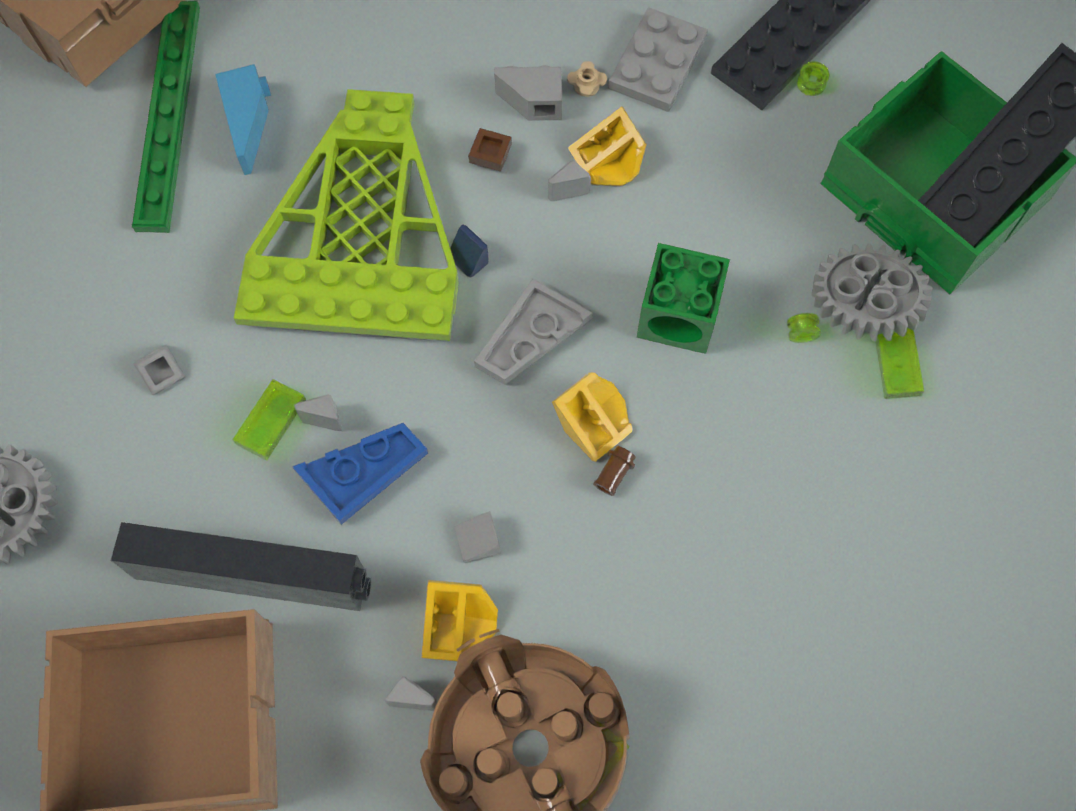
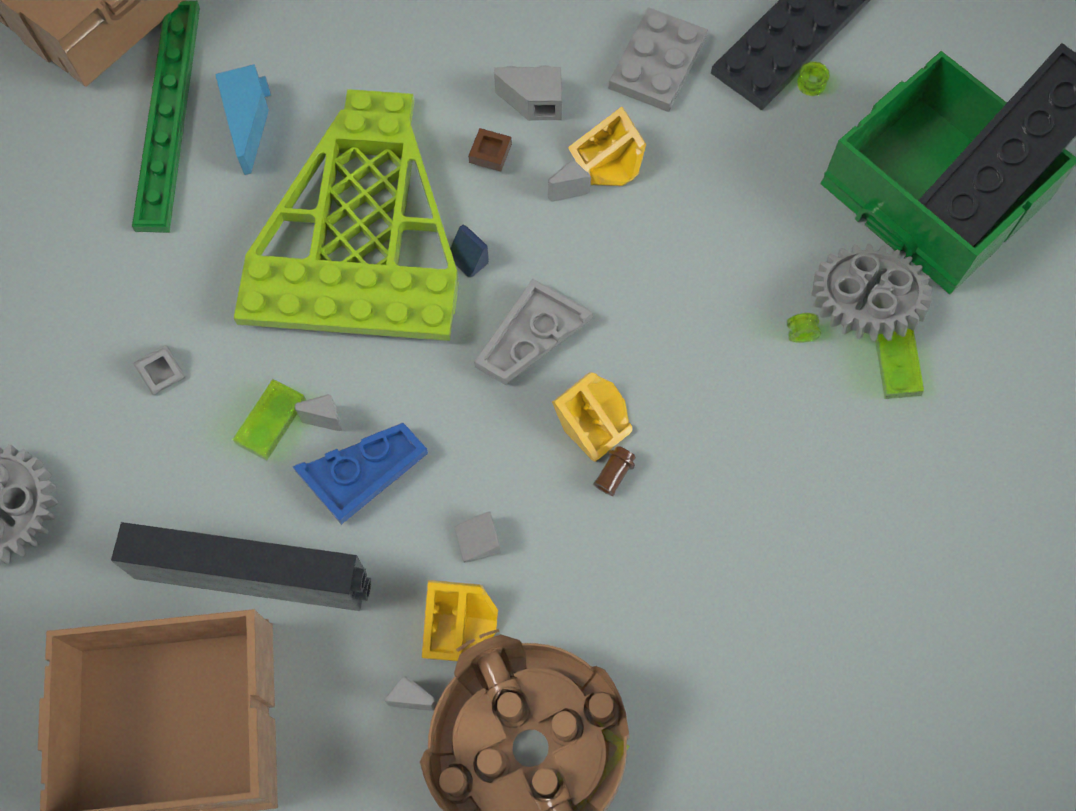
(590, 86): tan plate -> none
(682, 298): green brick -> none

